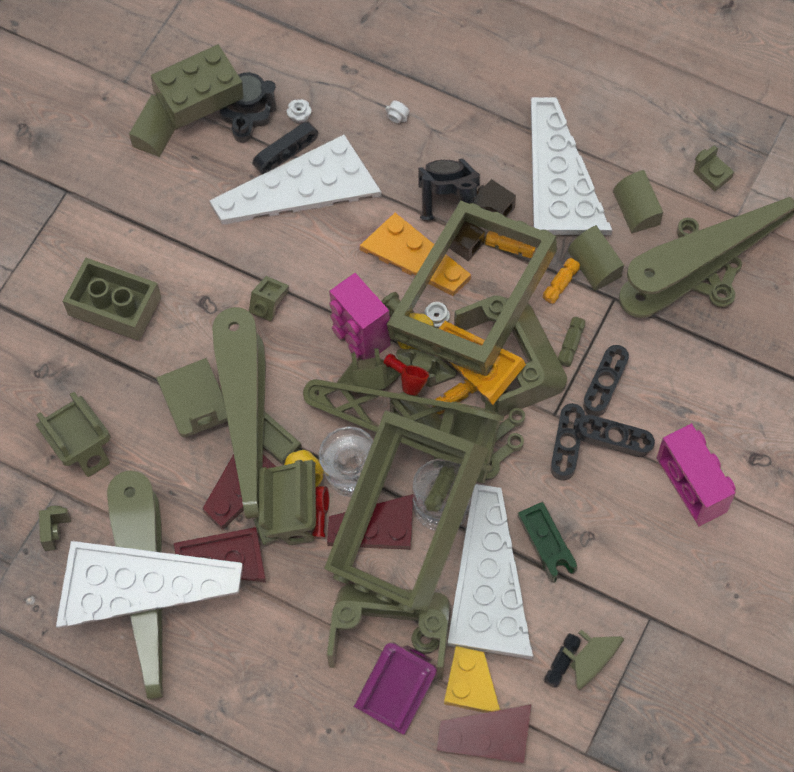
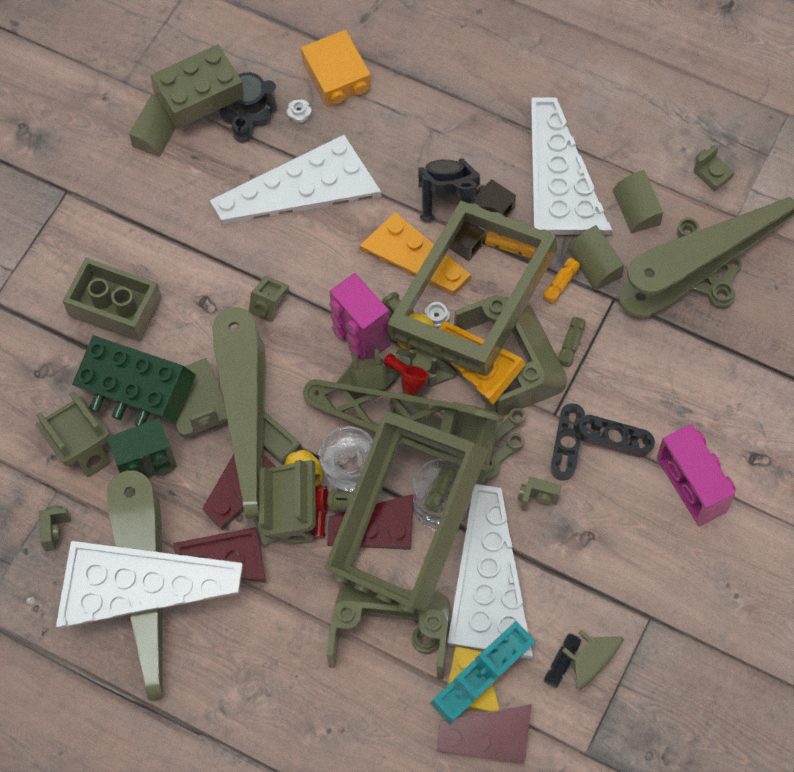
(133, 381): none -> dark green piece
(143, 449): none -> dark green brick
(285, 147): black beam -> none
(336, 68): none -> light orange brick
(339, 500): none -> olive bush
(397, 112): white plate -> none
(397, 686): magenta piece -> none
(457, 393): light orange axle -> none
(482, 672): none -> teal slope
(541, 490): none -> olive bracket
(547, 540): dark green plate -> none
(604, 369): black beam -> none

